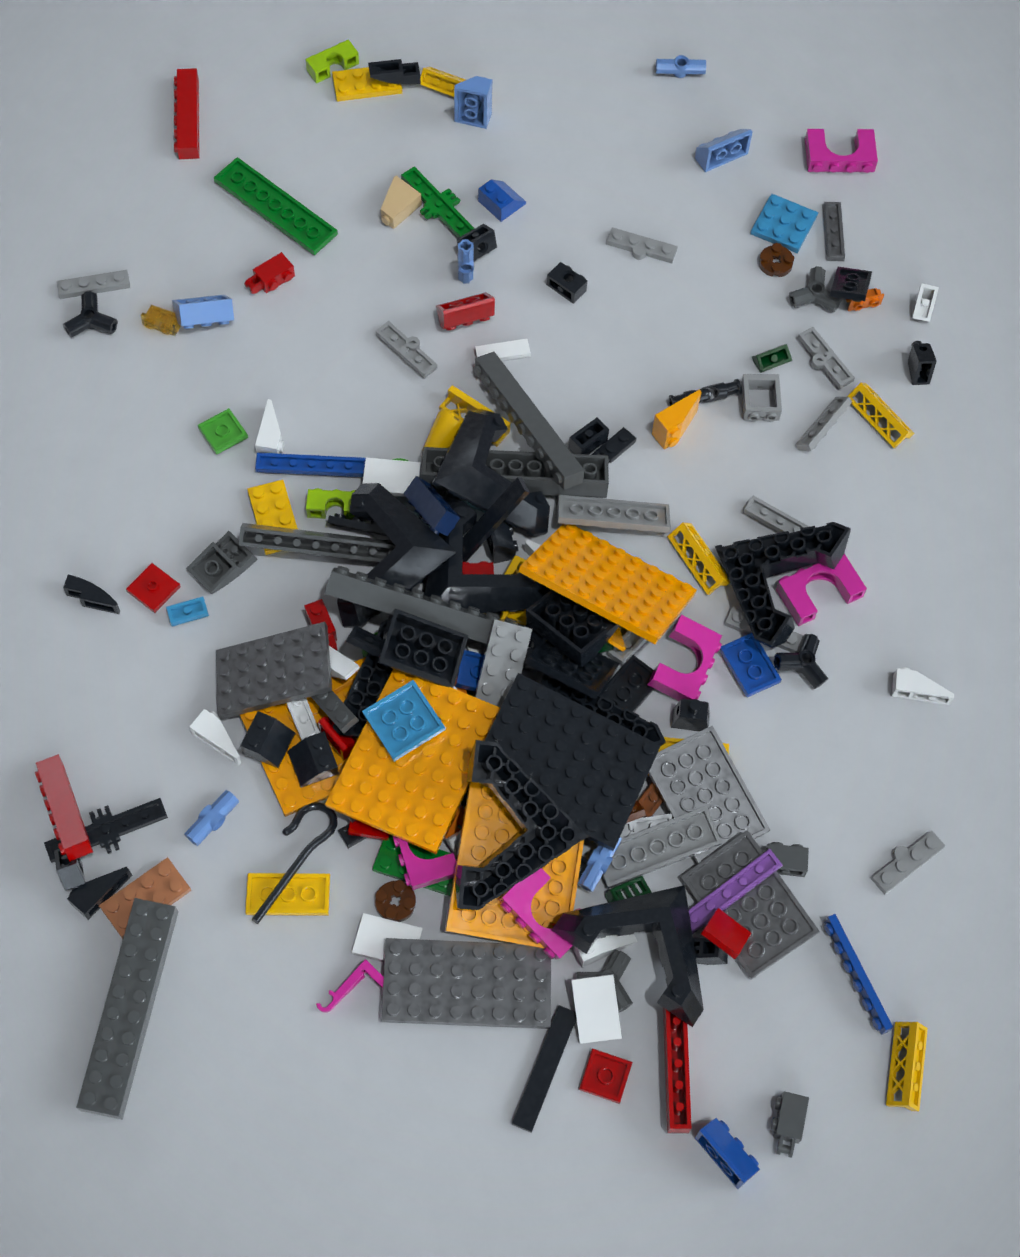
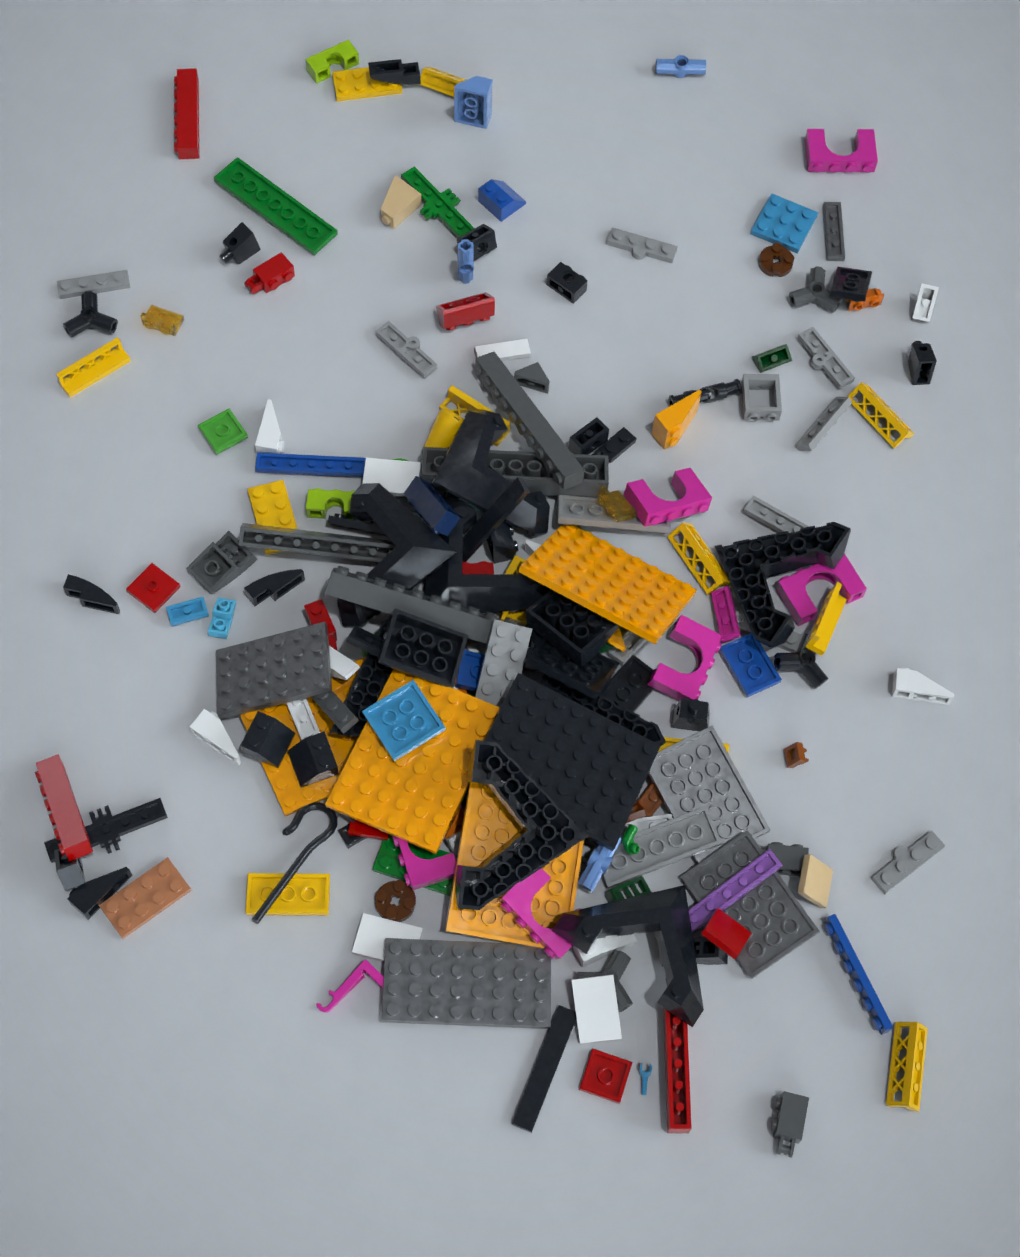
(94, 369): none -> yellow fence
(127, 1009): dark grey brick -> none
(203, 310): medium blue slope -> none
(211, 817): medium blue piece -> none
(222, 618): none -> medium azure slope
(239, 245): none -> black torso
(273, 585): none -> black slope
(341, 744): red tile -> none
(533, 378): none -> dark grey slope
(616, 505): none -> clear yellow bracket
(628, 842): none -> green arm
(644, 1075): none -> dark azure hand
(654, 510): none -> dark pink arch
(723, 149): medium blue slope -> none
(725, 614): none -> dark pink tile
(727, 1152): blue slope -> none
(795, 755): none -> dark orange tile
(815, 881): none -> tan tile
(826, 621): none -> yellow fence

